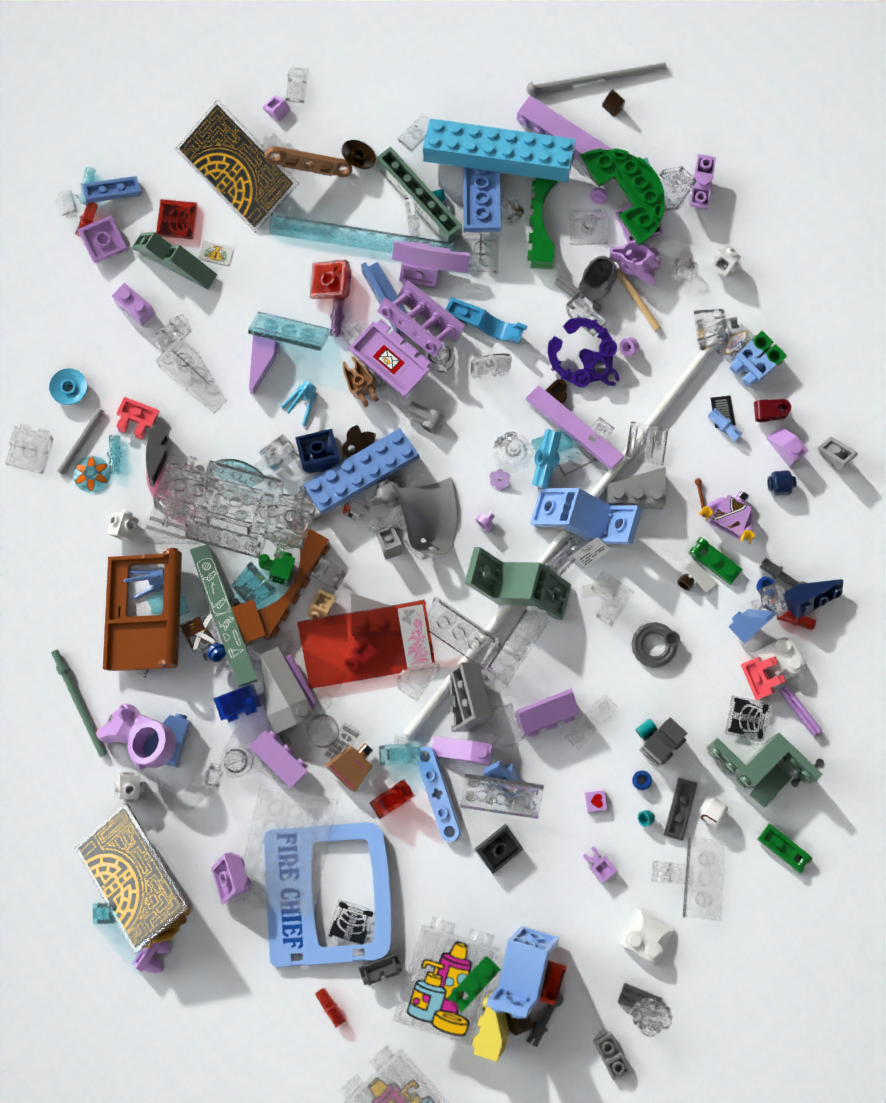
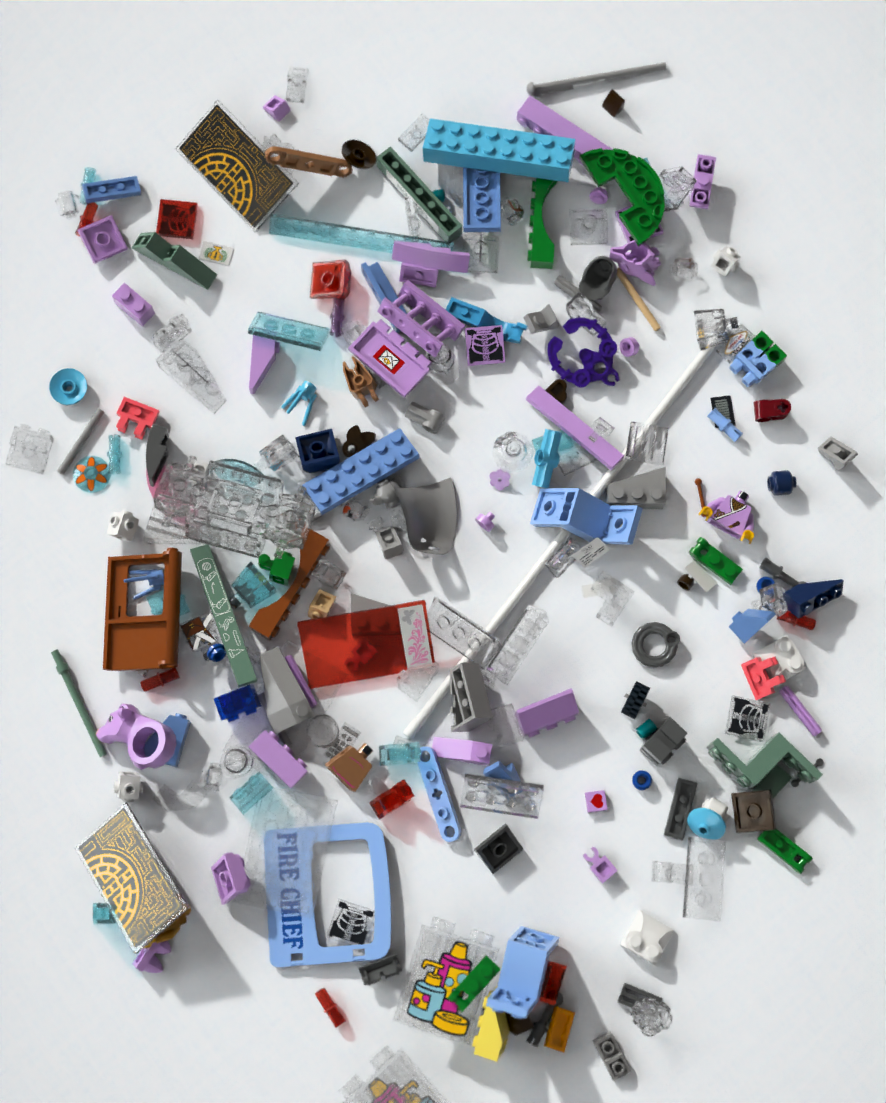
(159, 679): none -> clear red axle
(249, 622): dark orange panel -> none
(251, 792): none -> clear light blue plate
(485, 345): none -> tile
(496, 363): clear slope -> none
(518, 583): sand green bracket -> none
(541, 320): none -> light grey slope
(559, 1029): none -> light orange plate
(591, 722): clear plate -> none
(635, 700): none -> black wheel
(646, 818): teal hinge -> none
(706, 823): none -> medium azure dish
(753, 811): none -> dark brown plate
(787, 446): lavender slope -> none

